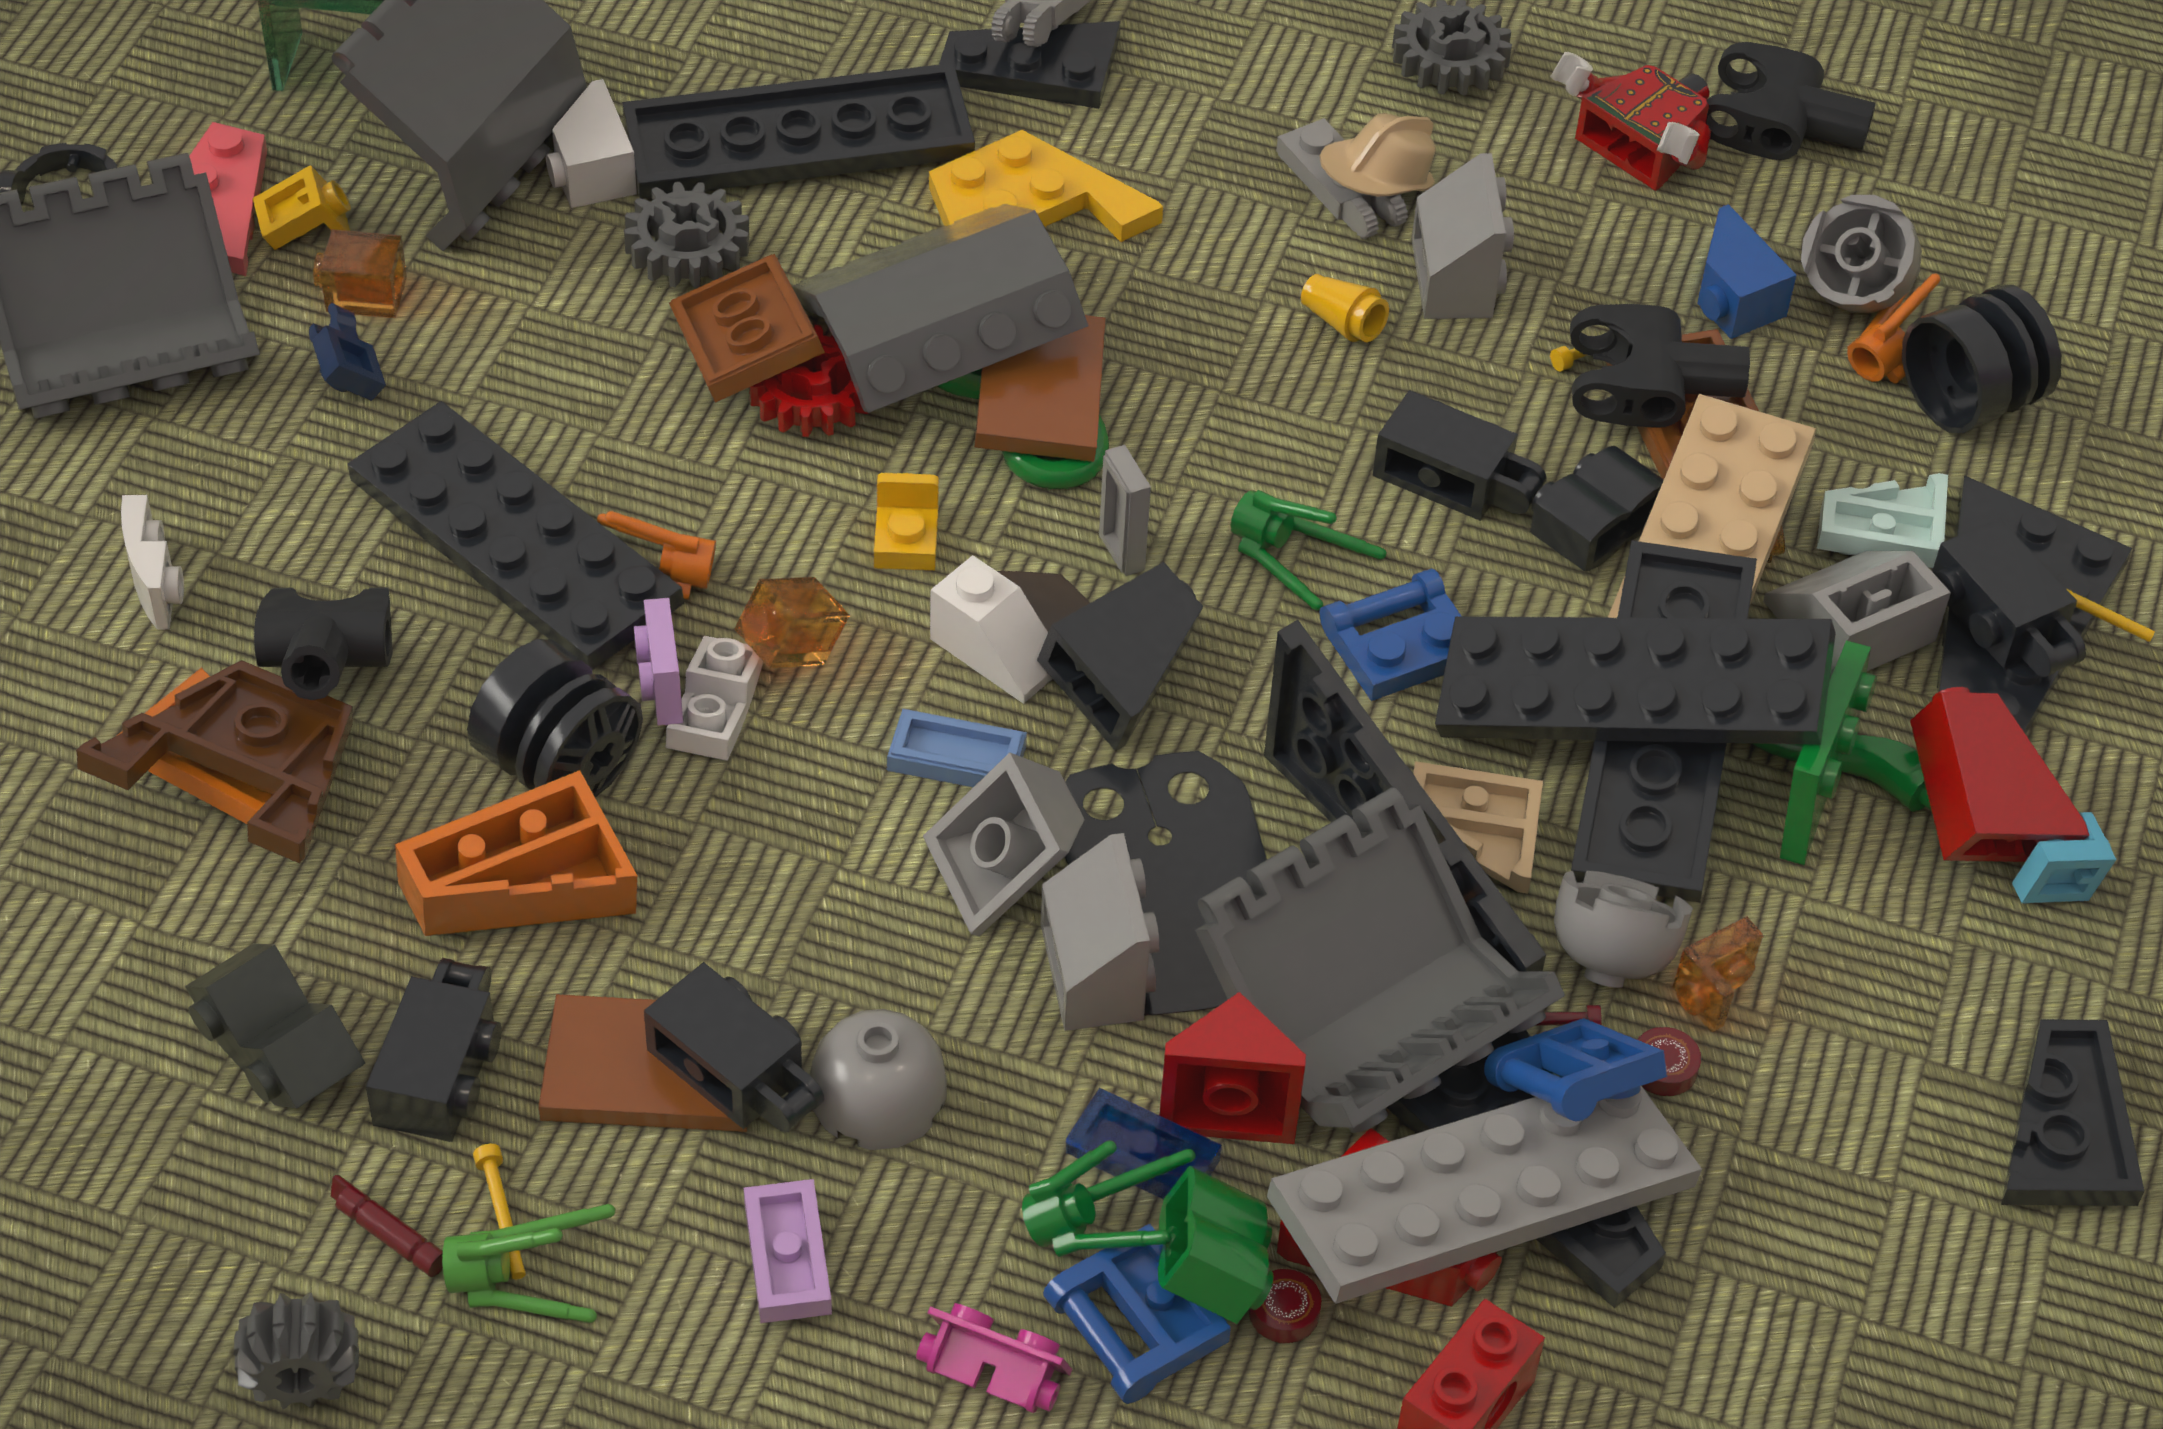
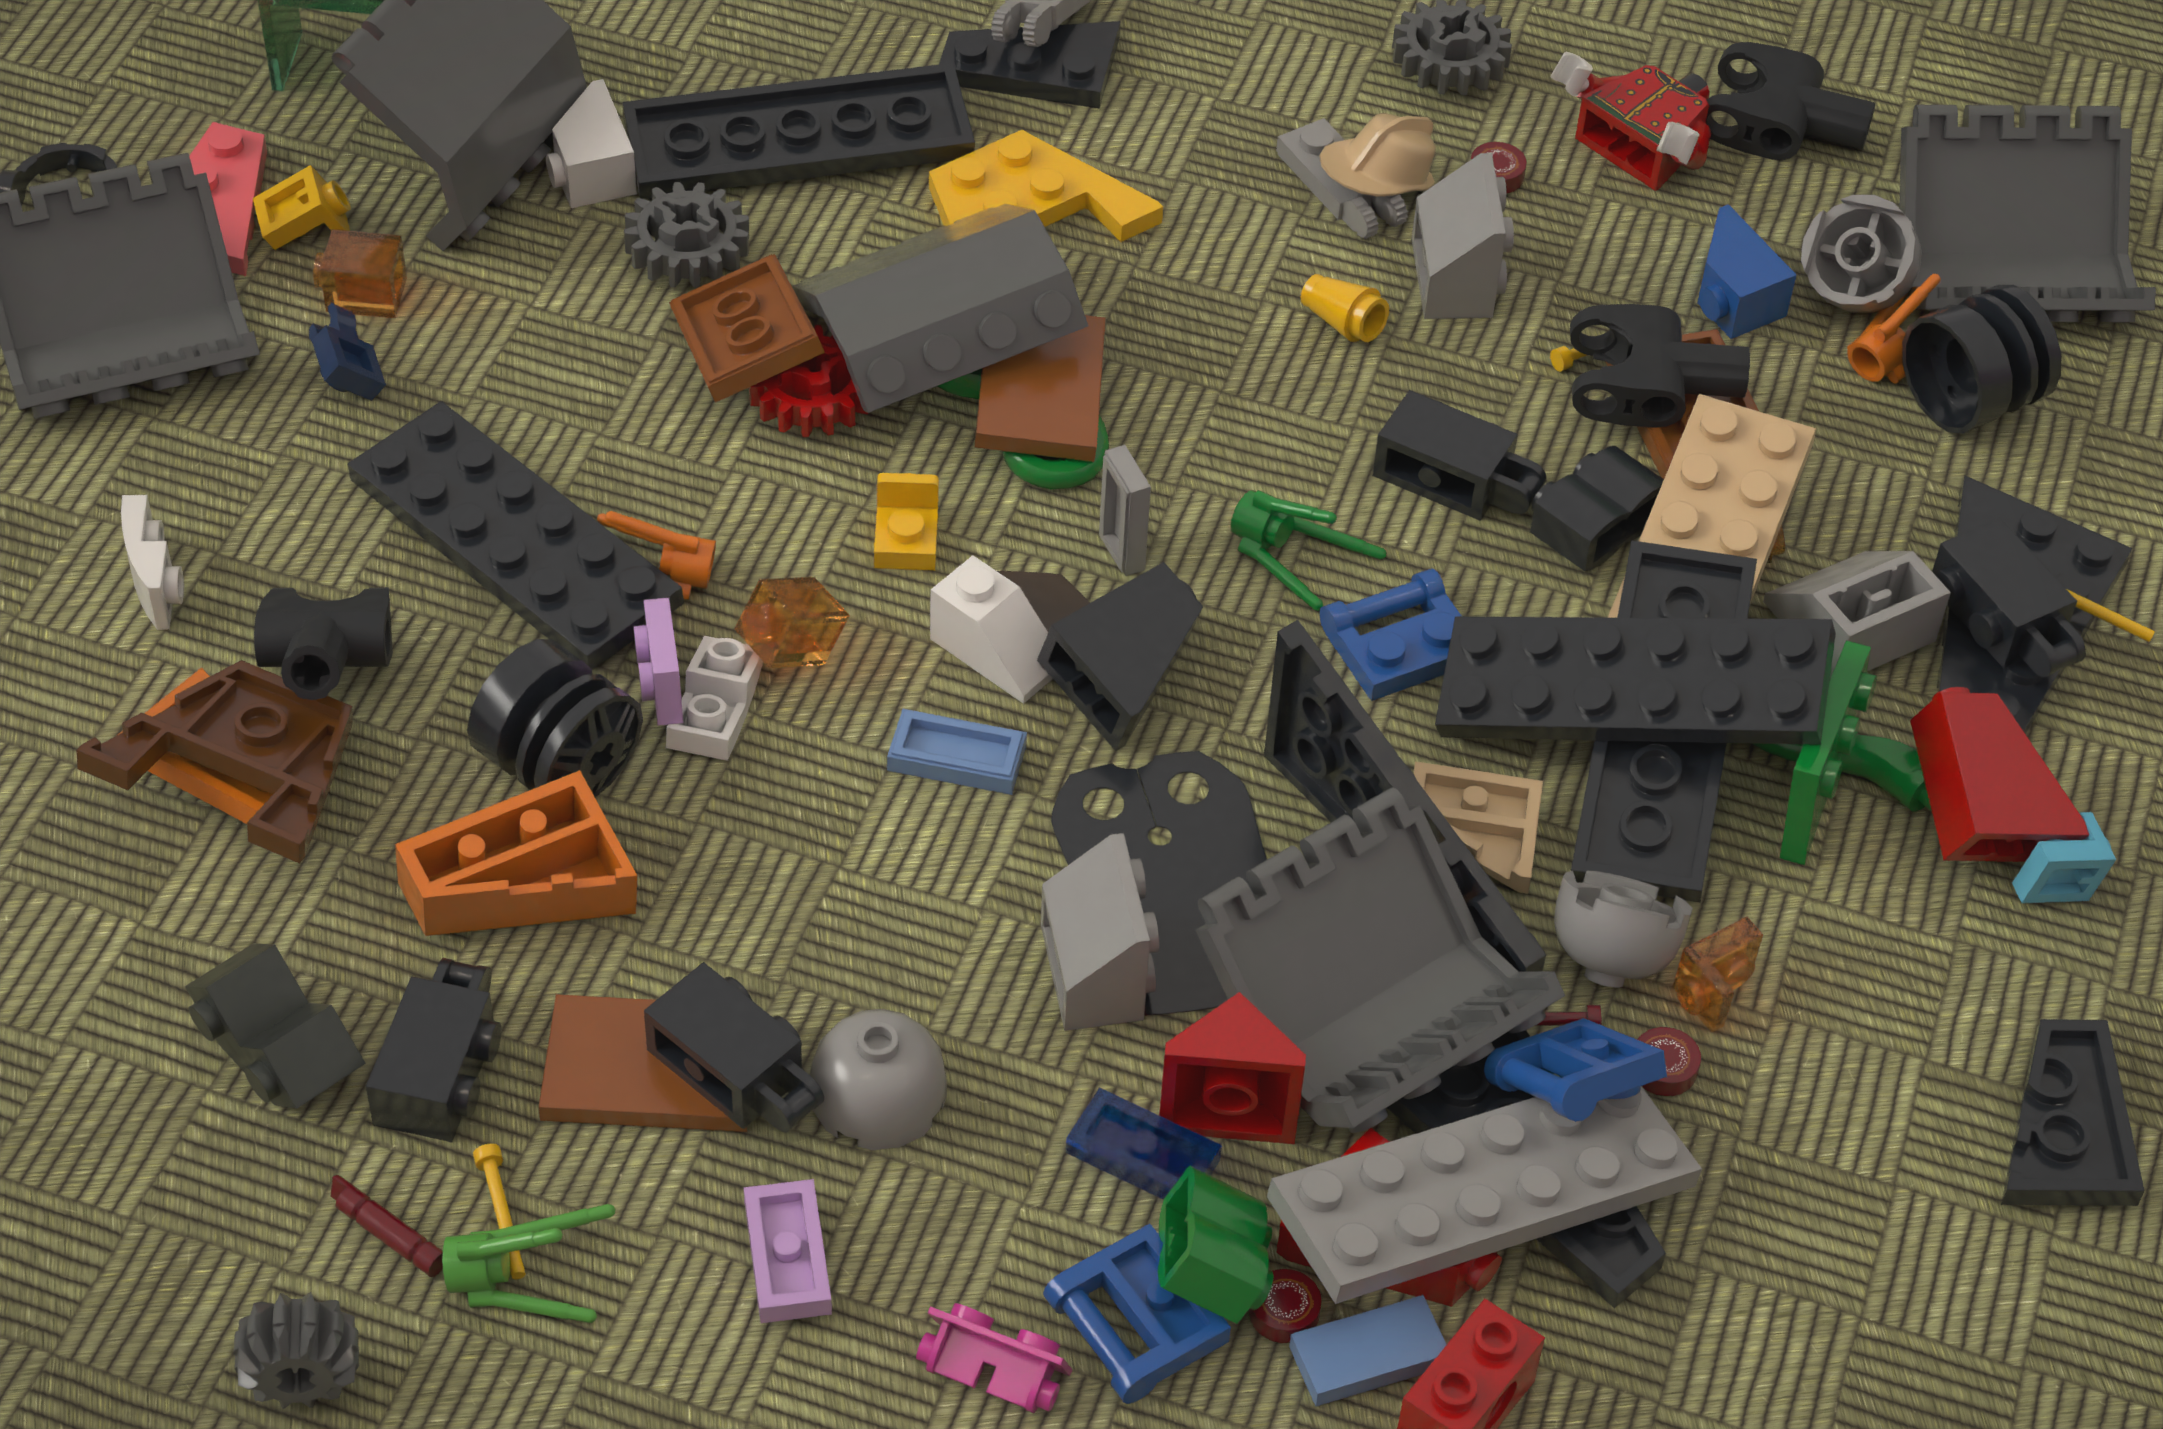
(1003, 838): light grey slope -> none
(1060, 1212): green plant -> none
(1367, 1350): none -> medium blue tile
(1508, 163): none -> dark red tile
(1885, 519): light aqua wing -> none
(2023, 206): none -> dark grey hinge

